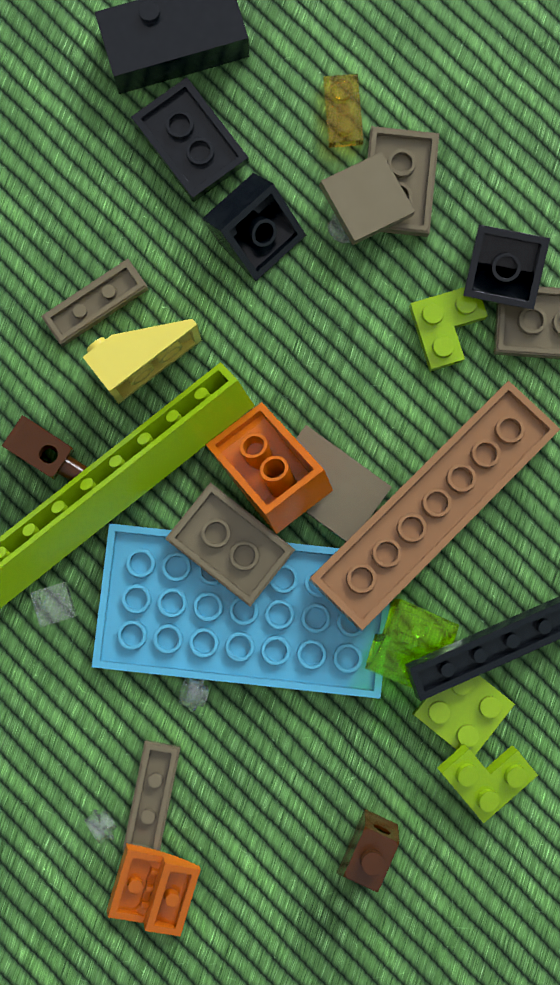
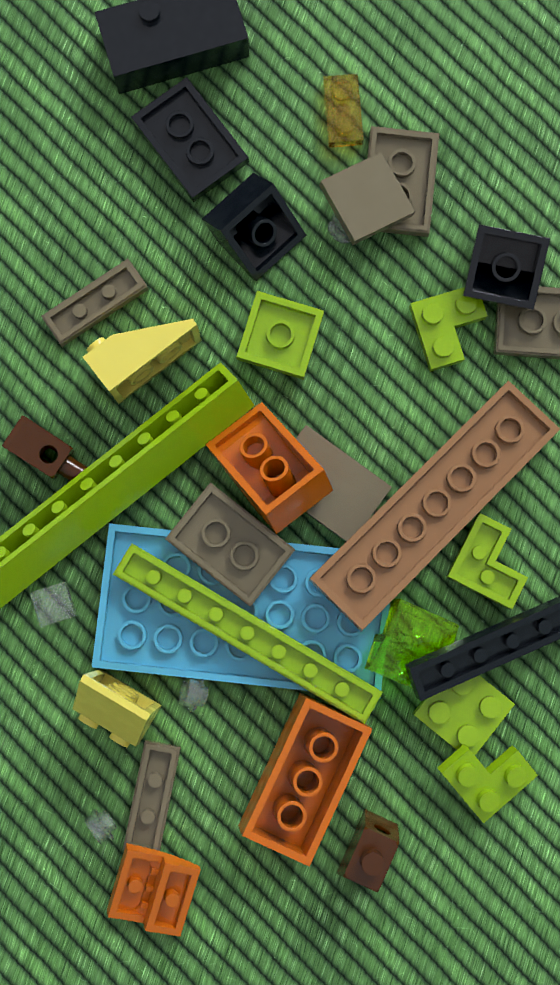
(115, 707): none -> light yellow slope
(248, 633): none -> lime tile
(280, 335): none -> lime plate
(304, 779): none -> orange brick
(477, 564): none -> lime plate

